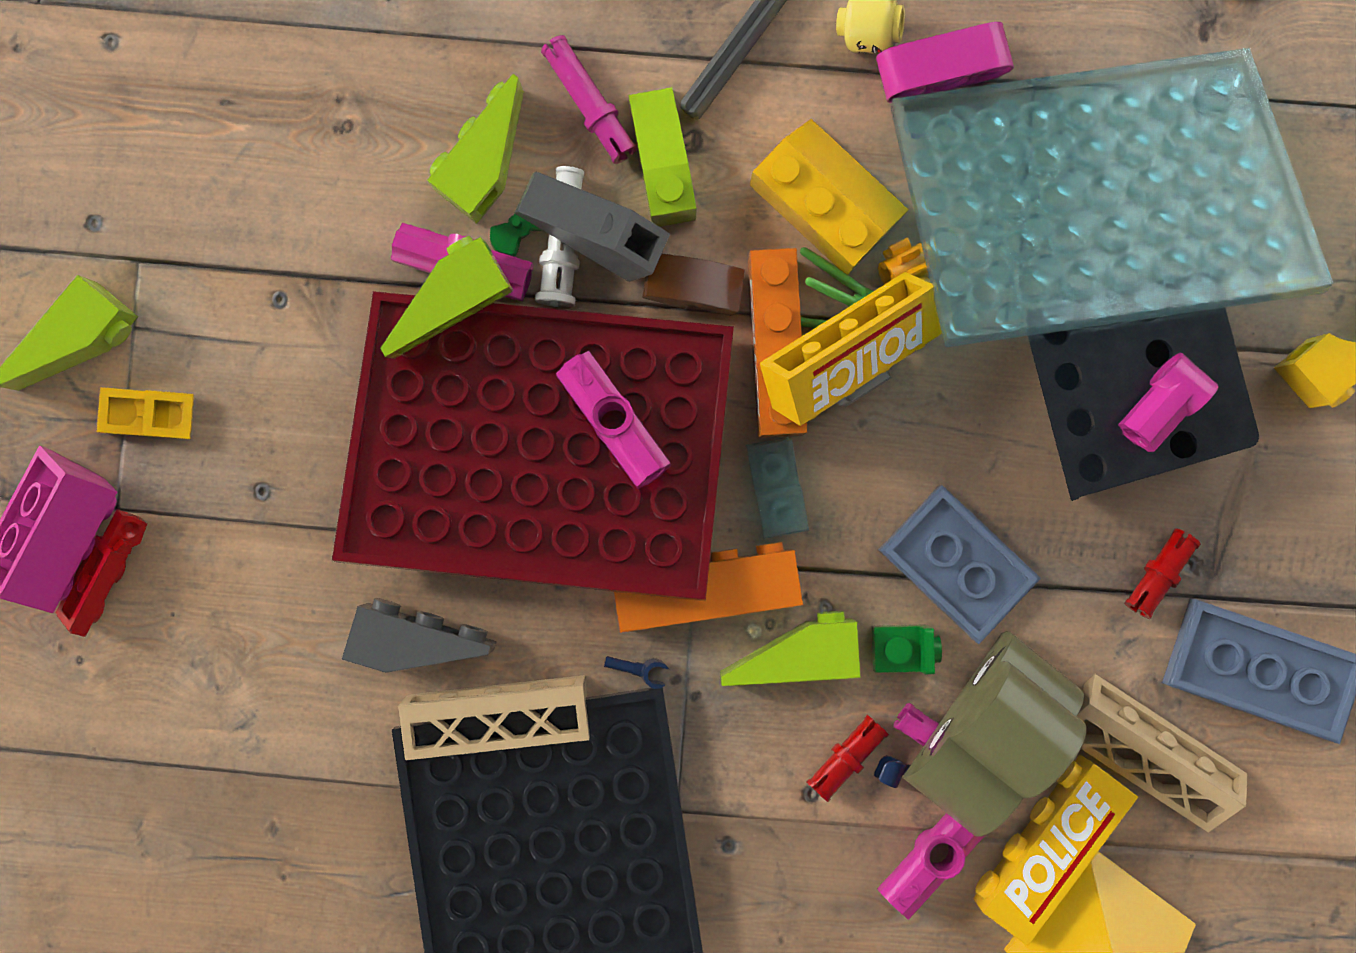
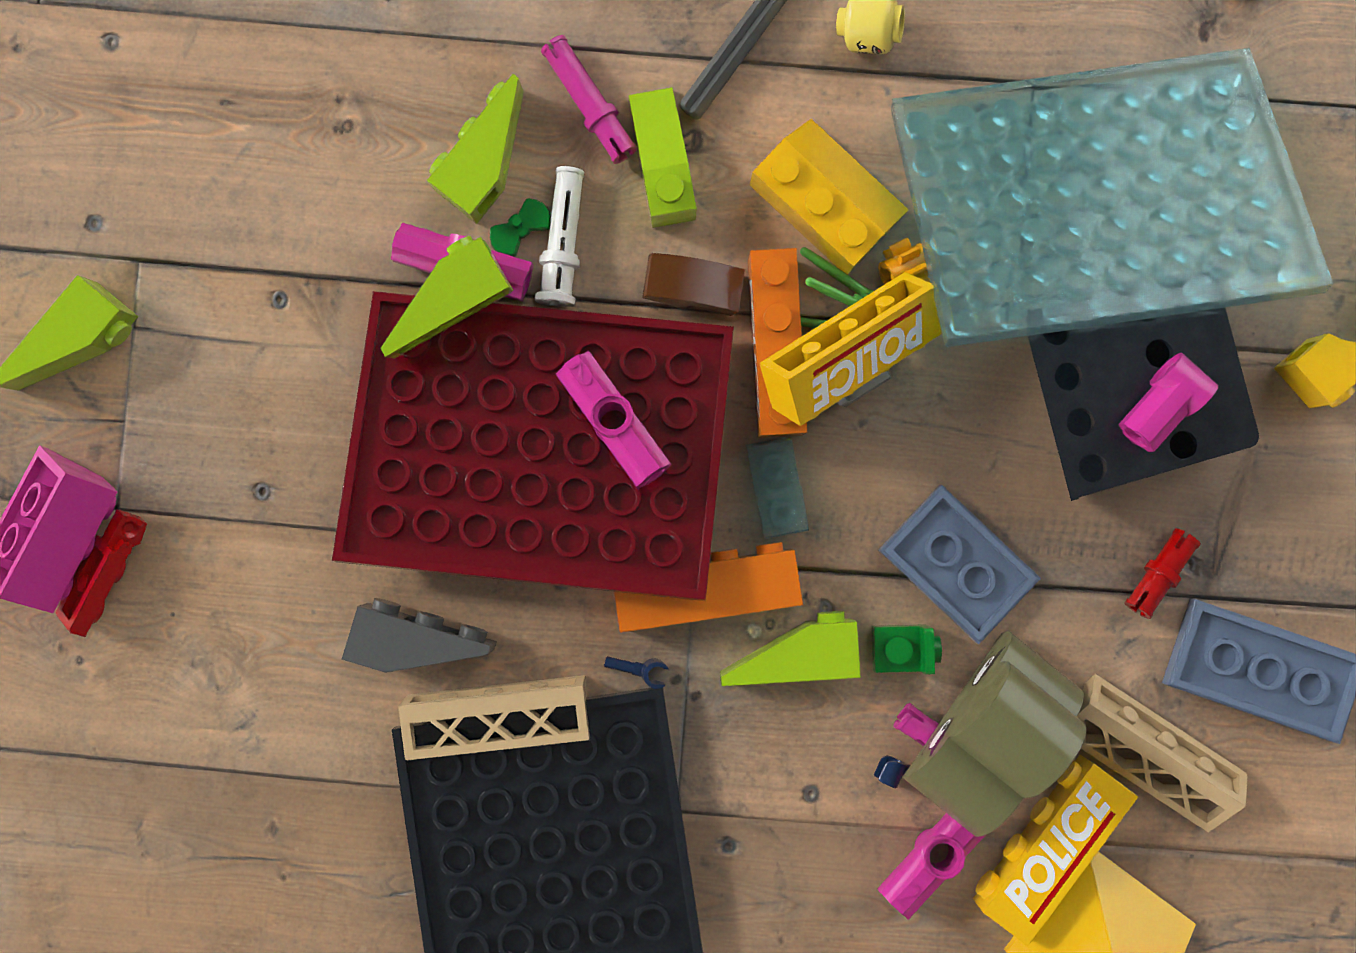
(145, 413): yellow slope -> none
(593, 226): dark grey slope -> none
(847, 758): red pin -> none
(945, 61): dark pink beam -> none

